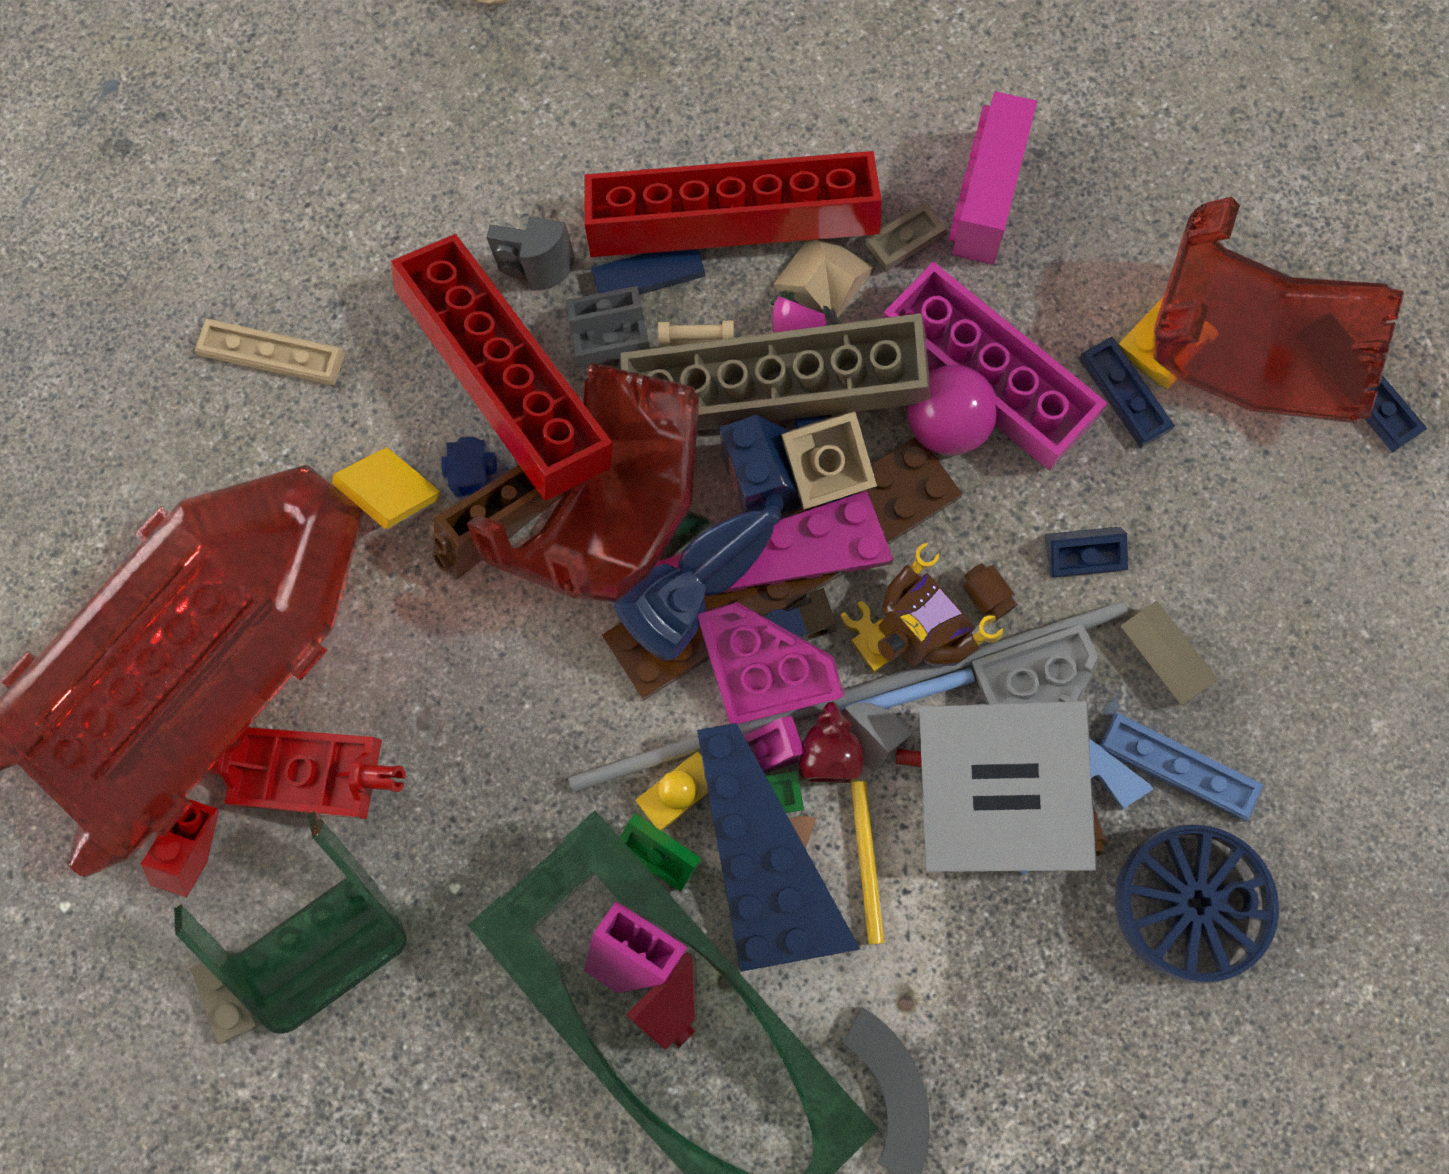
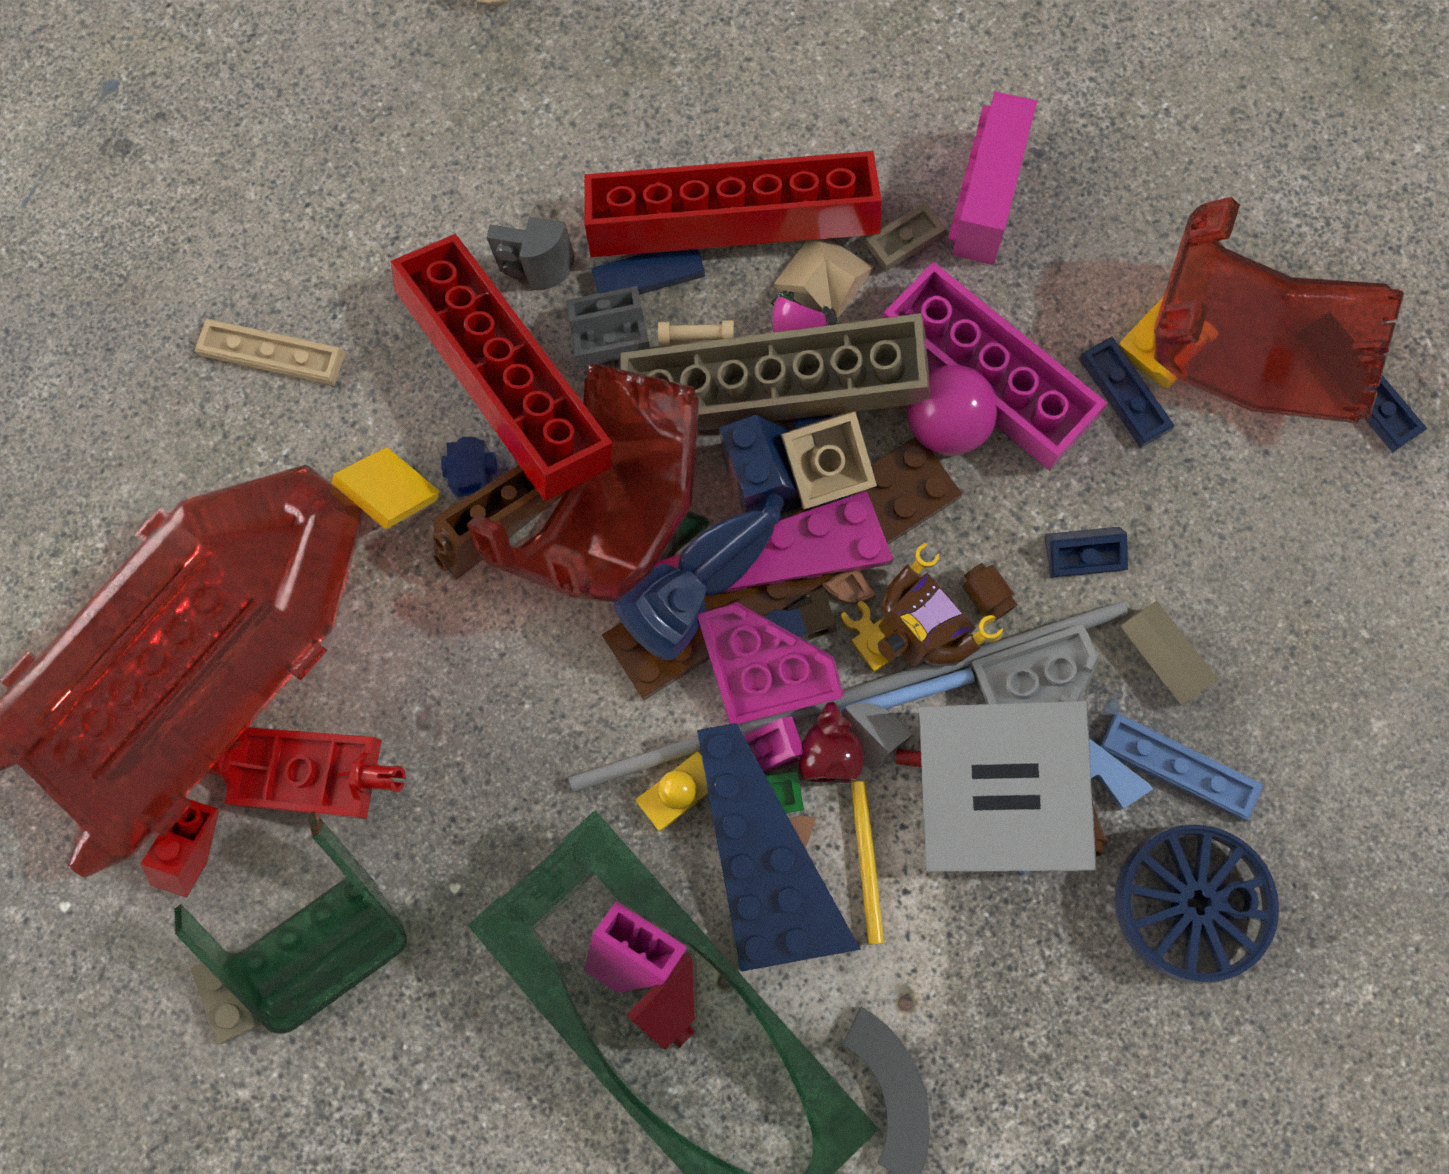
(660, 852): green plate -> none
(849, 588): none -> nougat tile

